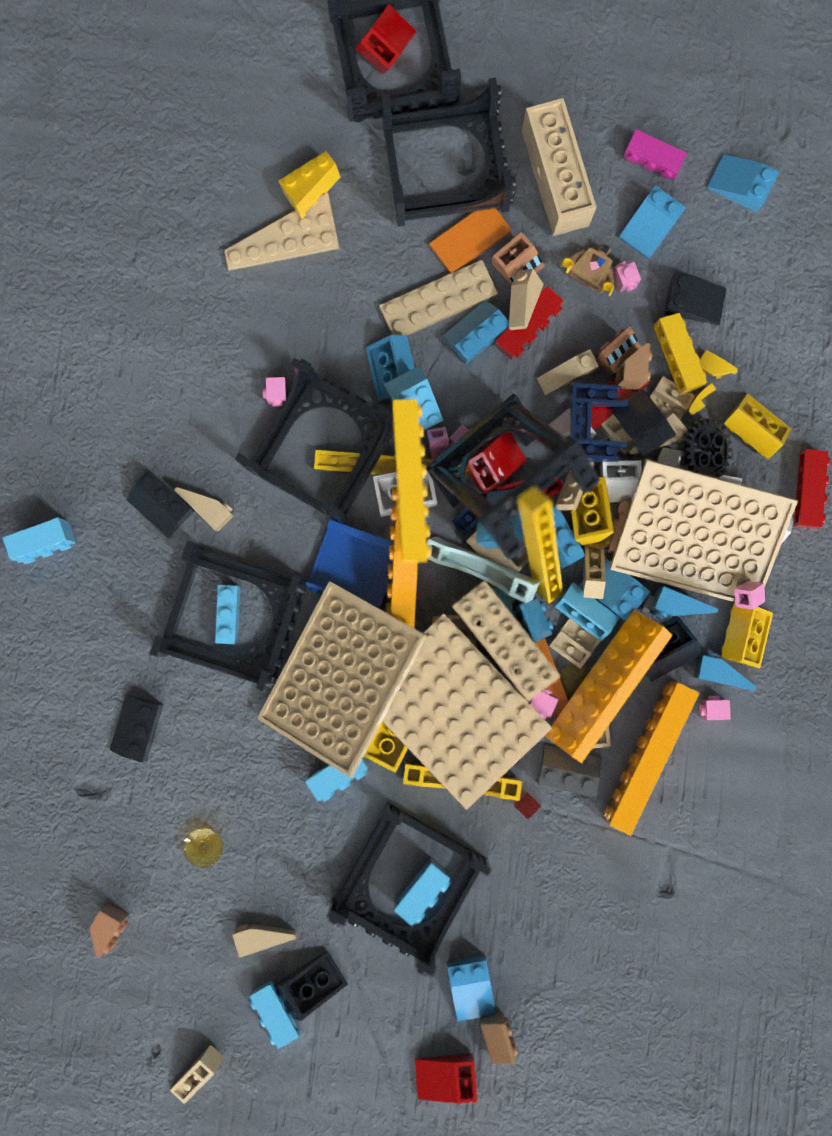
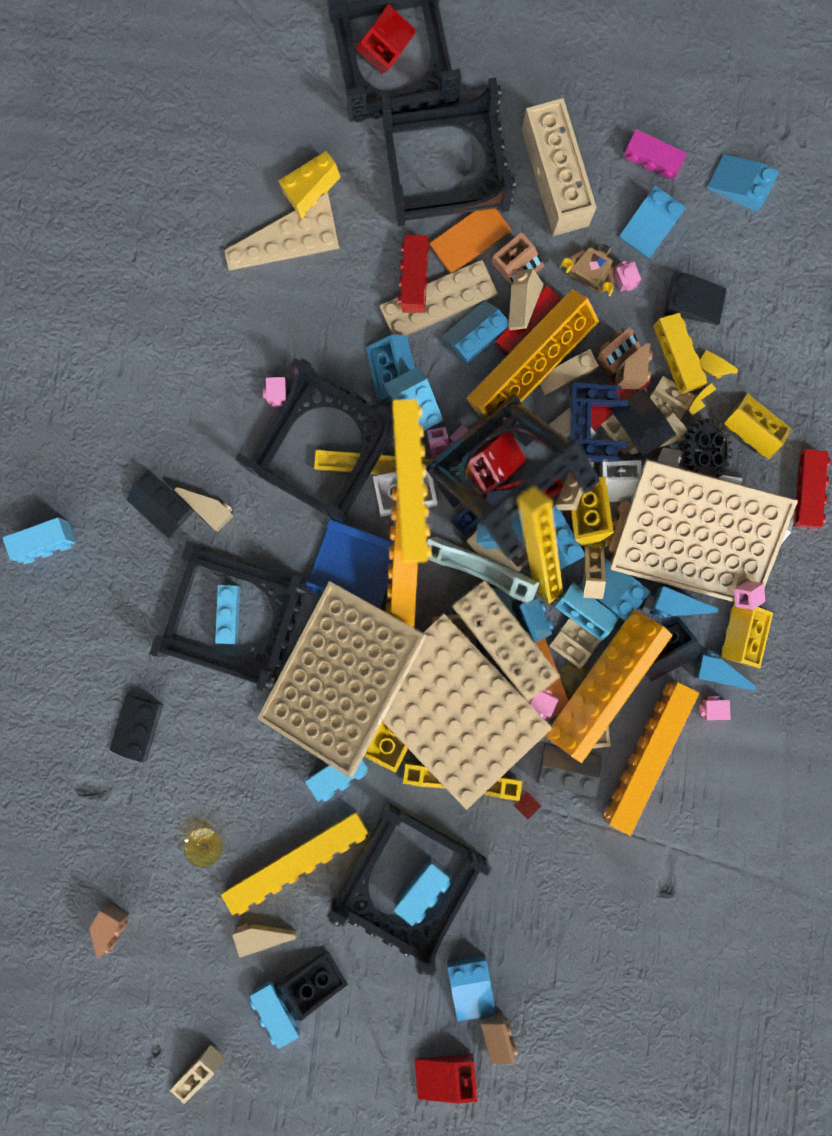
(295, 862): none -> yellow brick
(414, 273): none -> red brick
(536, 354): none -> light orange brick

